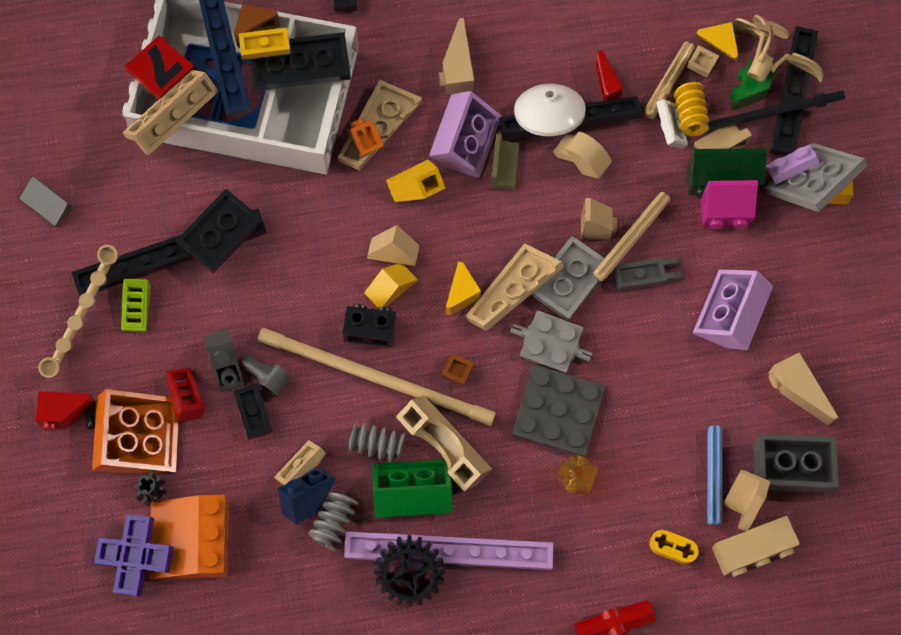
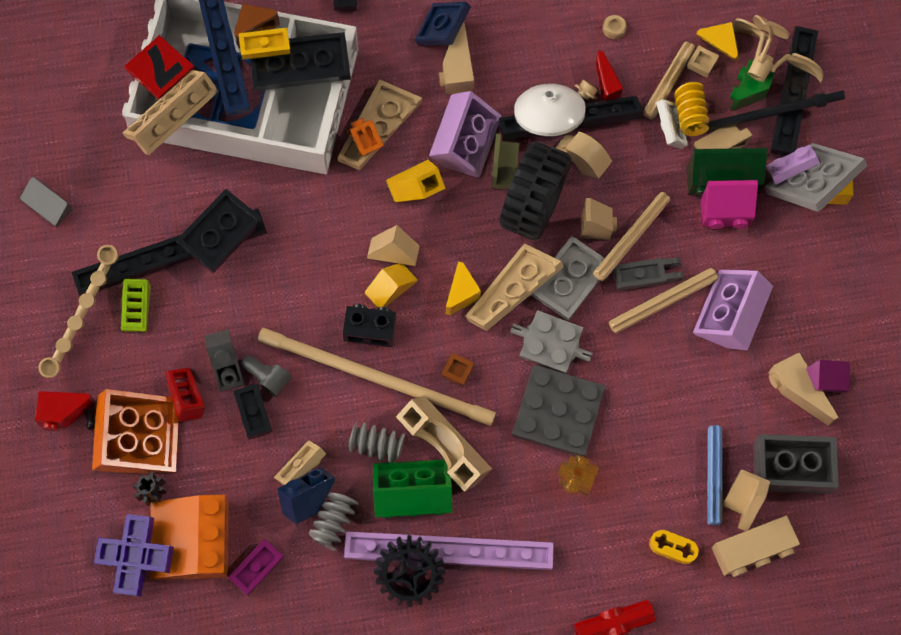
(256, 567): none -> magenta plate
(442, 23): none -> dark blue tile
(535, 190): none -> black tyre
(587, 90): none -> tan plate
(614, 27): none -> tan tile
(663, 300): none -> tan axle
(830, 375): none -> magenta slope

